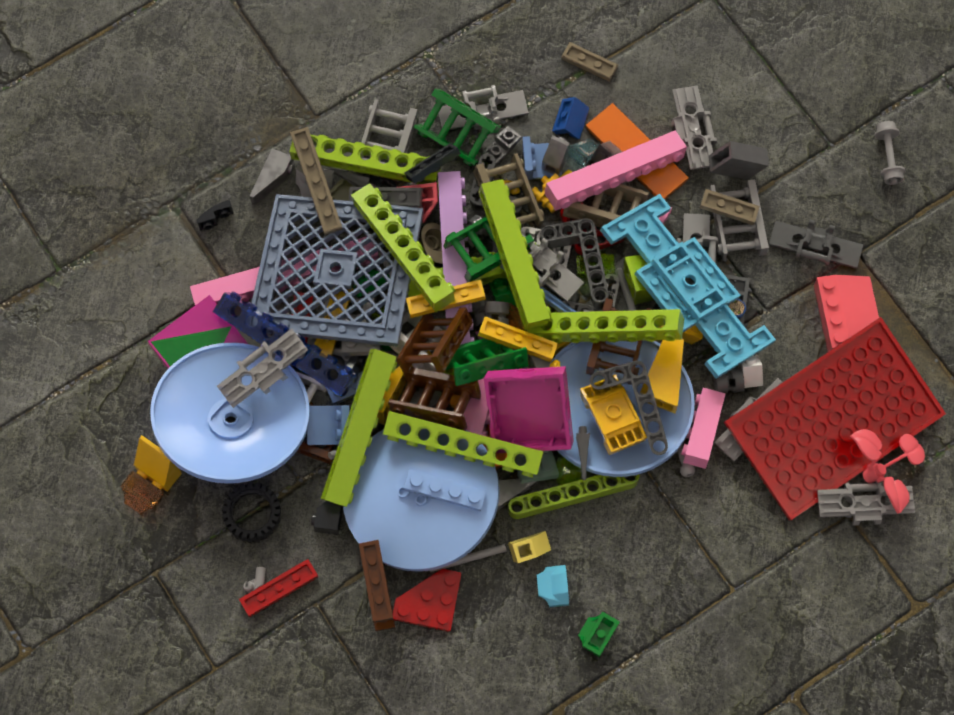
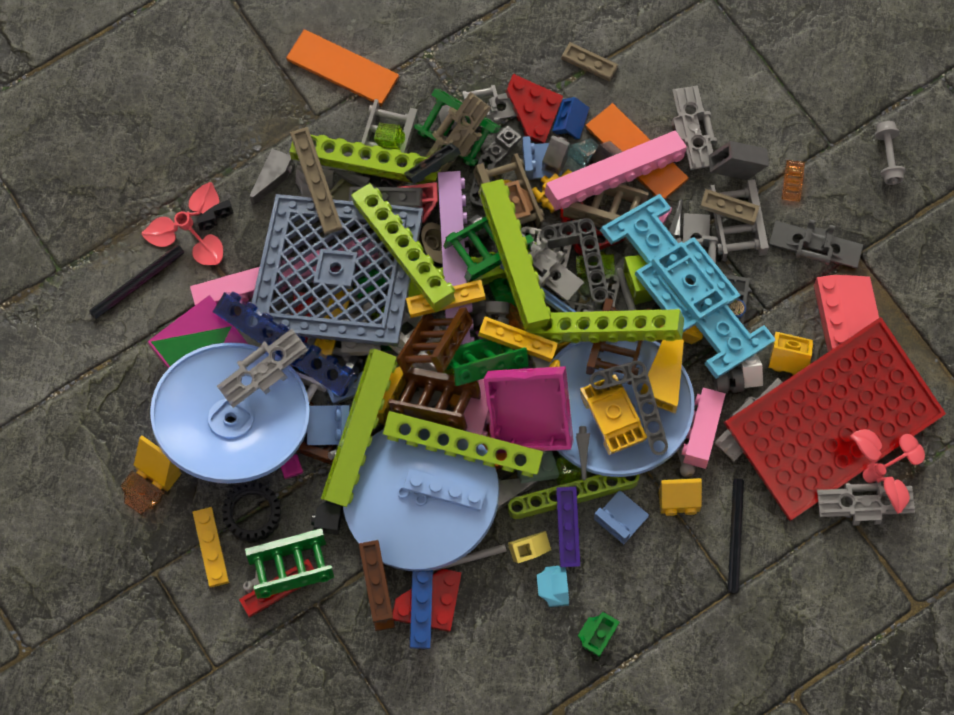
(136, 281): none -> black axle
(161, 230): none -> coral plant
(210, 547): none -> yellow plate
(283, 547): none -> green fence
(292, 467): none -> dark pink tile
(342, 67): none -> orange tile
(389, 136): none -> clear neon green brick
(421, 609): none -> blue plate
(464, 133): none -> dark tan piece
(520, 199): none -> medium nougat slope
(533, 107): none -> red plate
(568, 526): none -> dark purple plate
(621, 517): none -> medium blue bracket
(675, 225): none -> dark grey piece
(680, 496): none -> yellow slope
(735, 536): none -> black axle
(790, 353): none -> yellow slope
(793, 168): none -> clear orange slope

